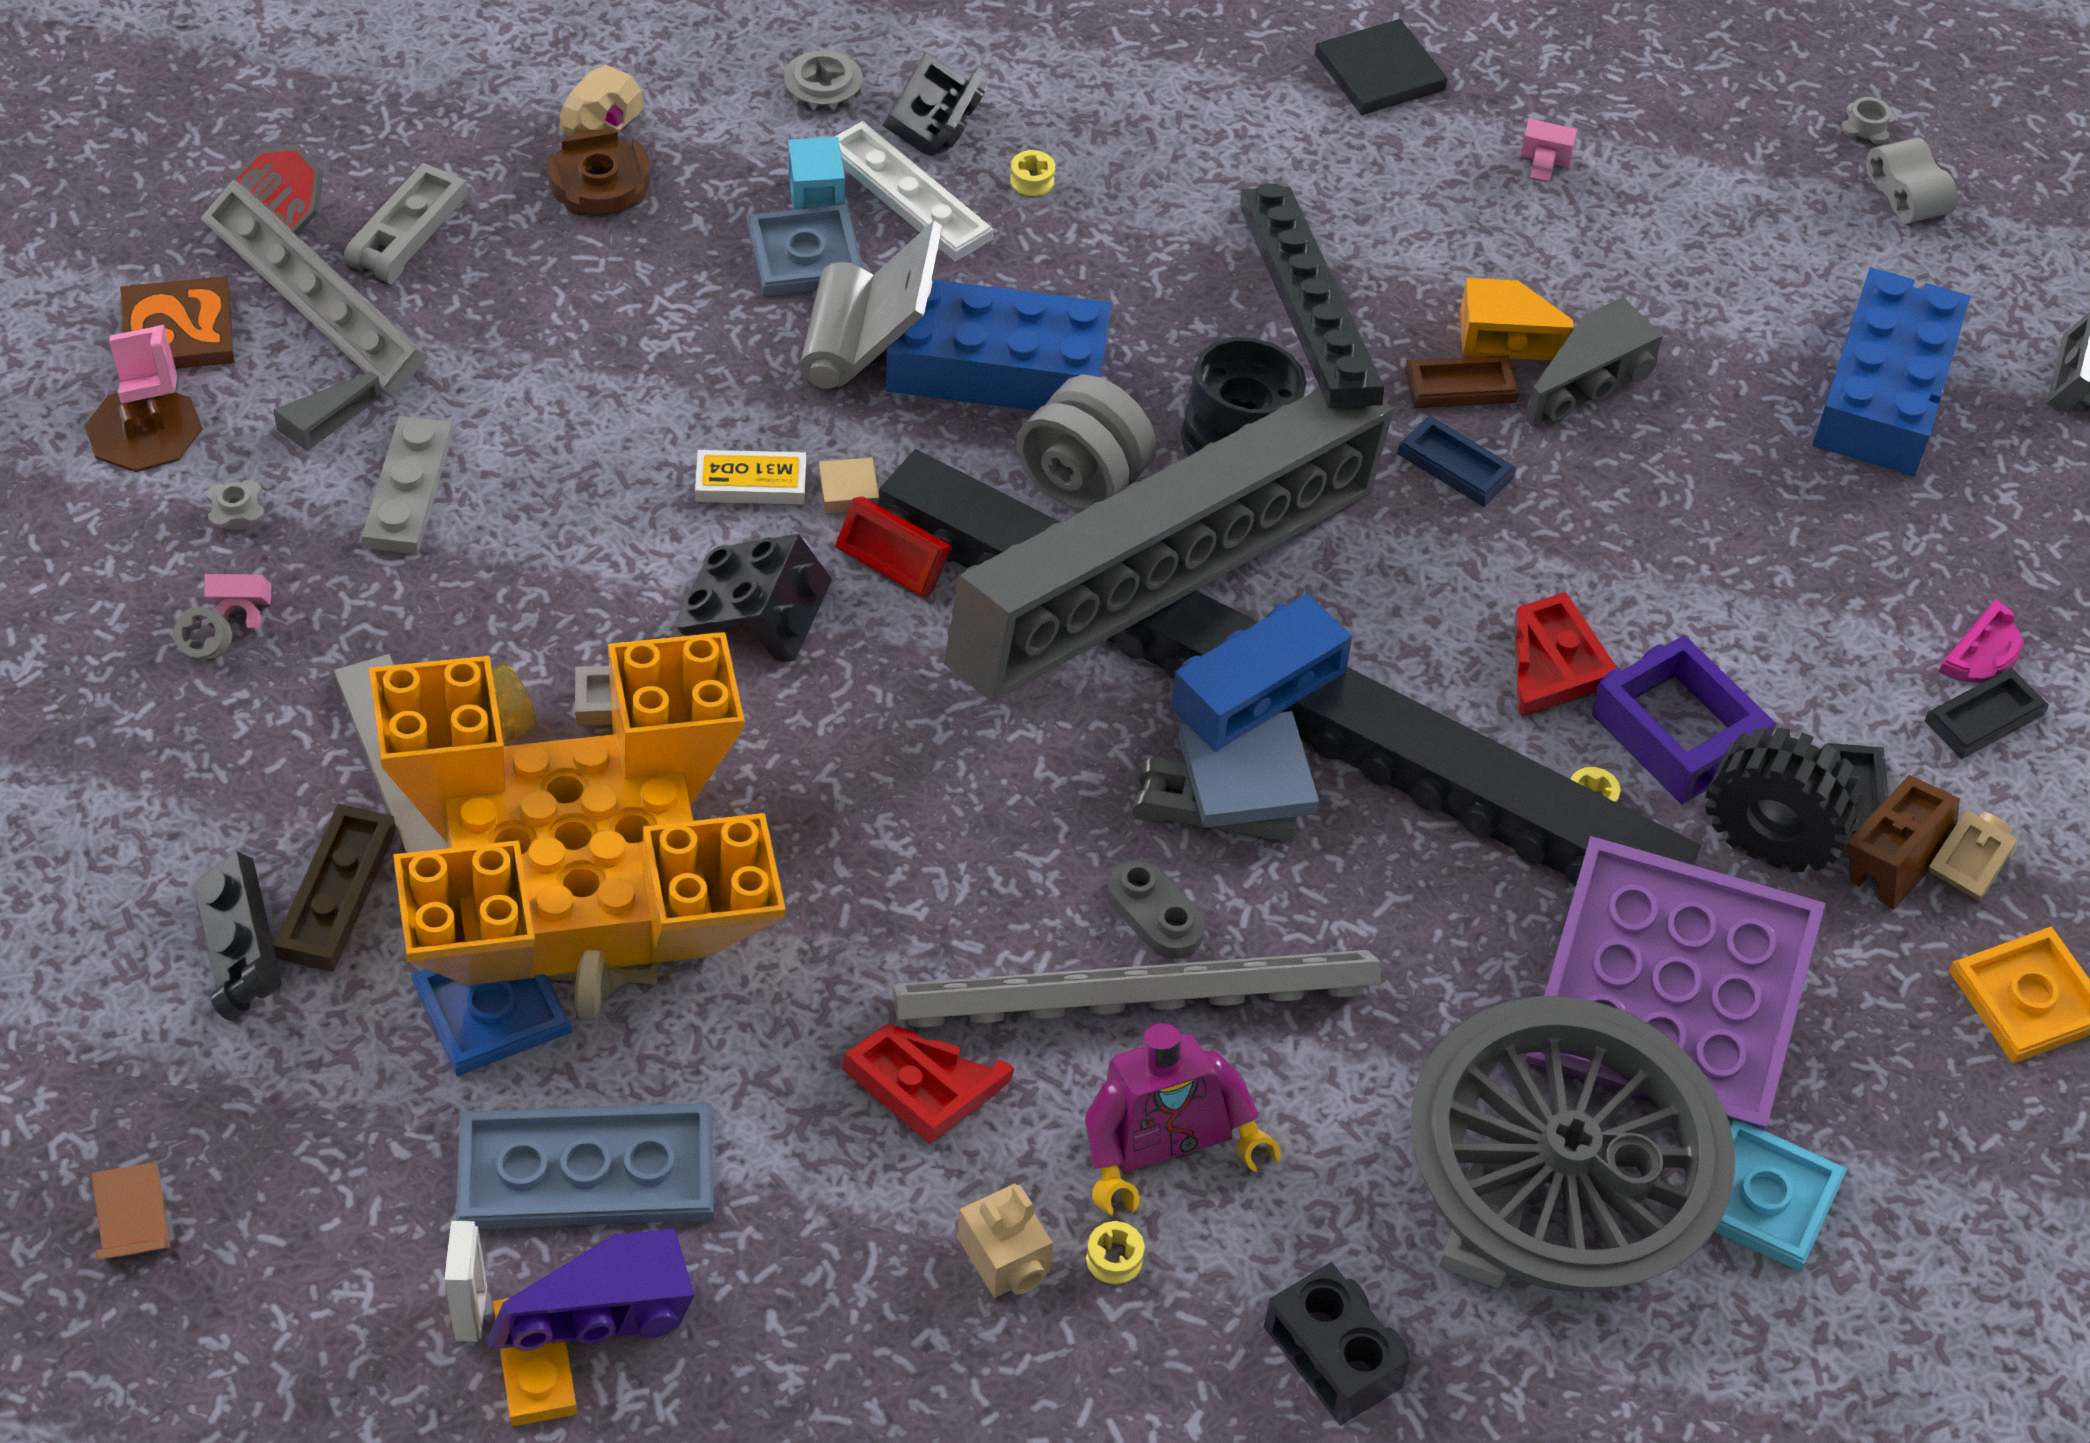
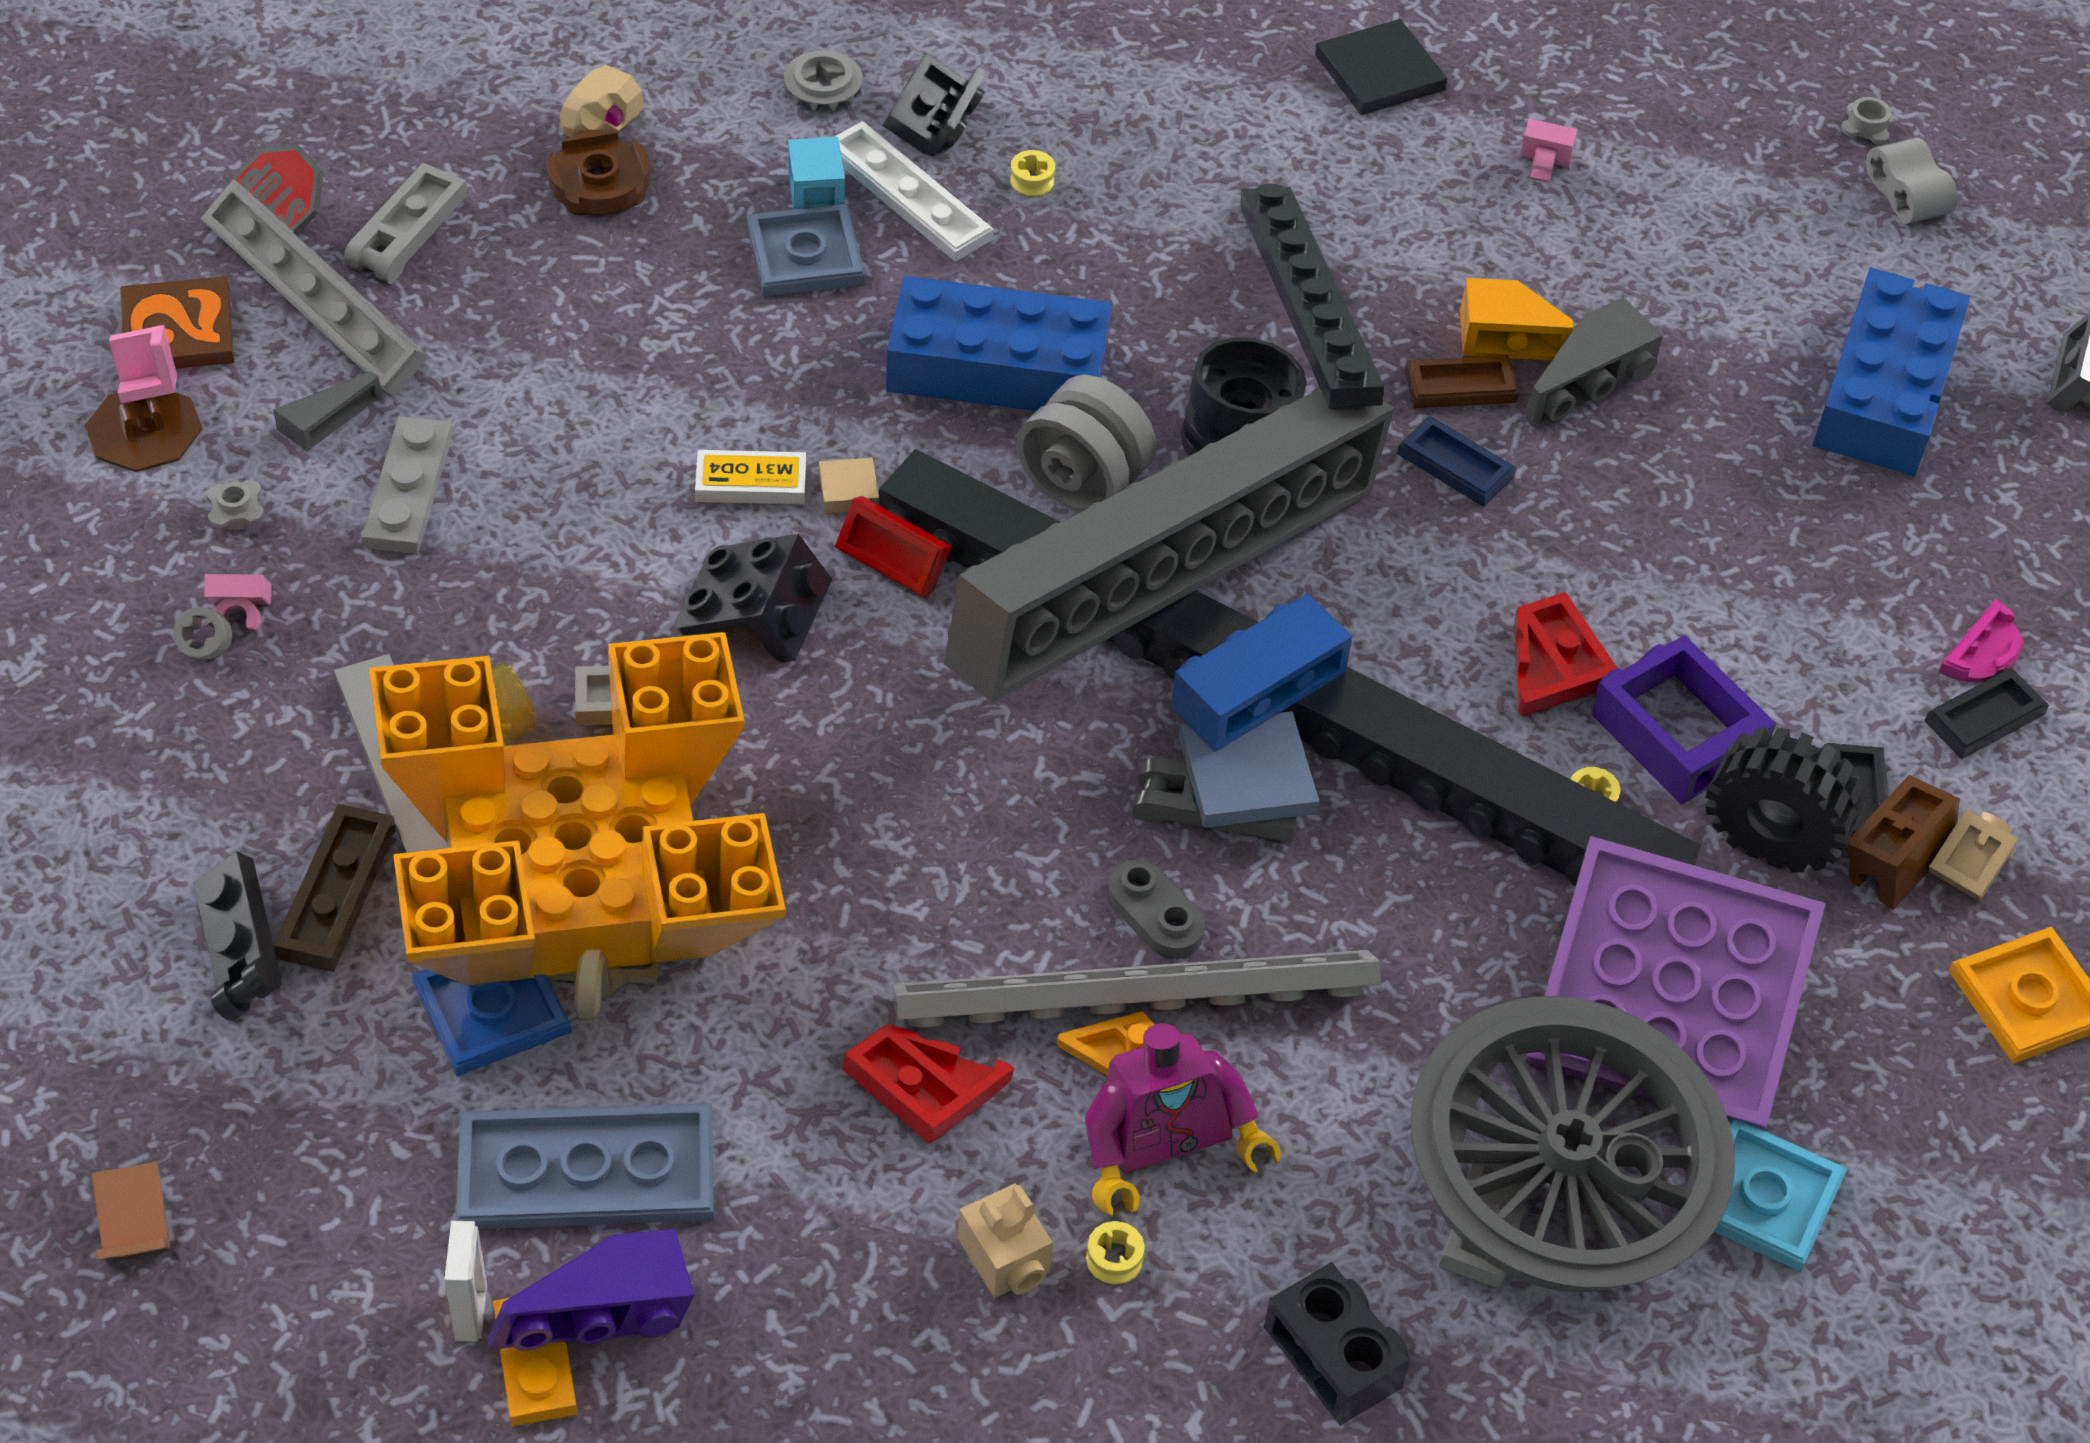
(865, 313): light grey door -> none
(1104, 1040): none -> light orange piece

